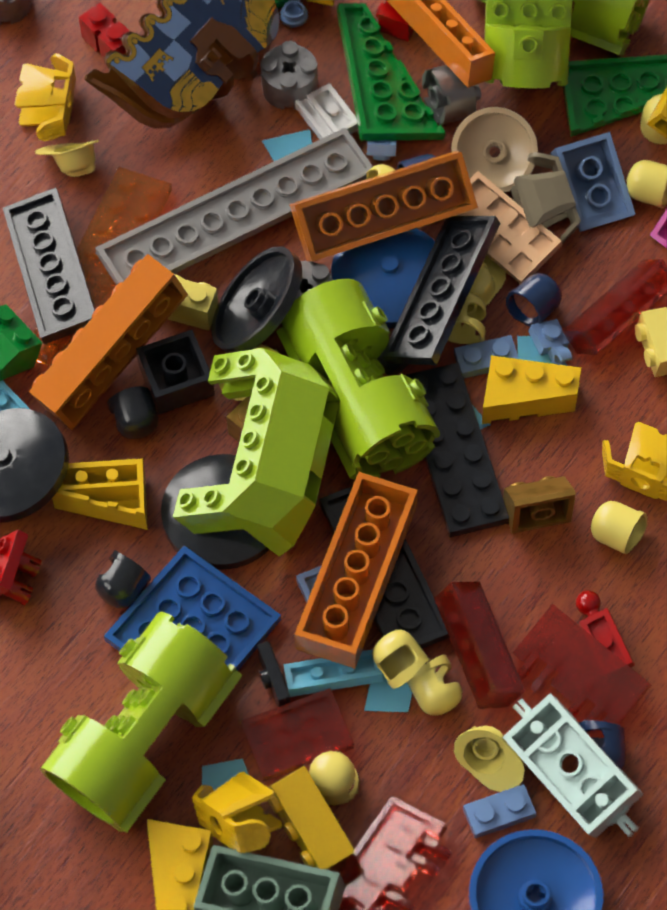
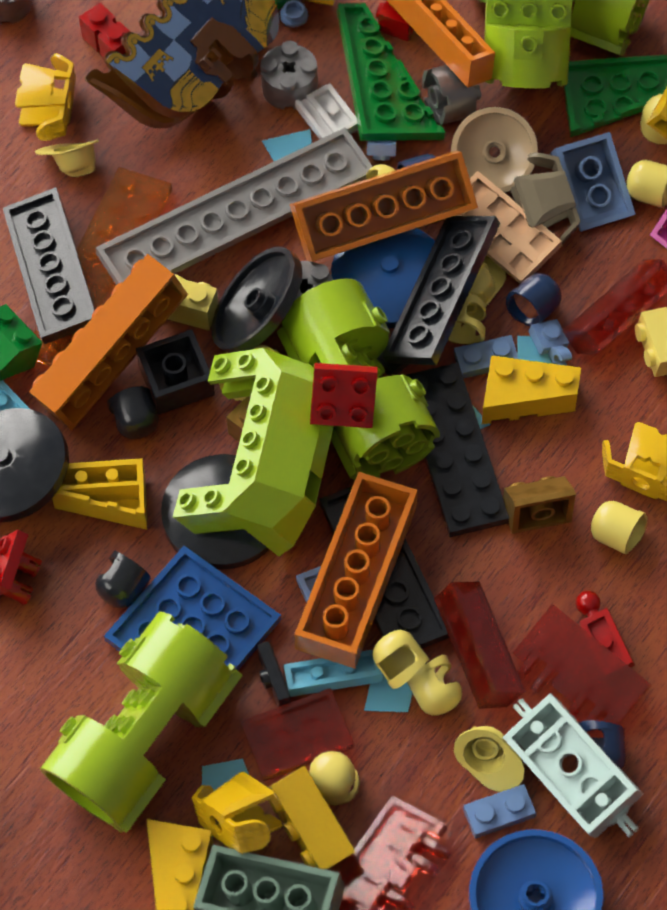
(343, 395): none -> red plate

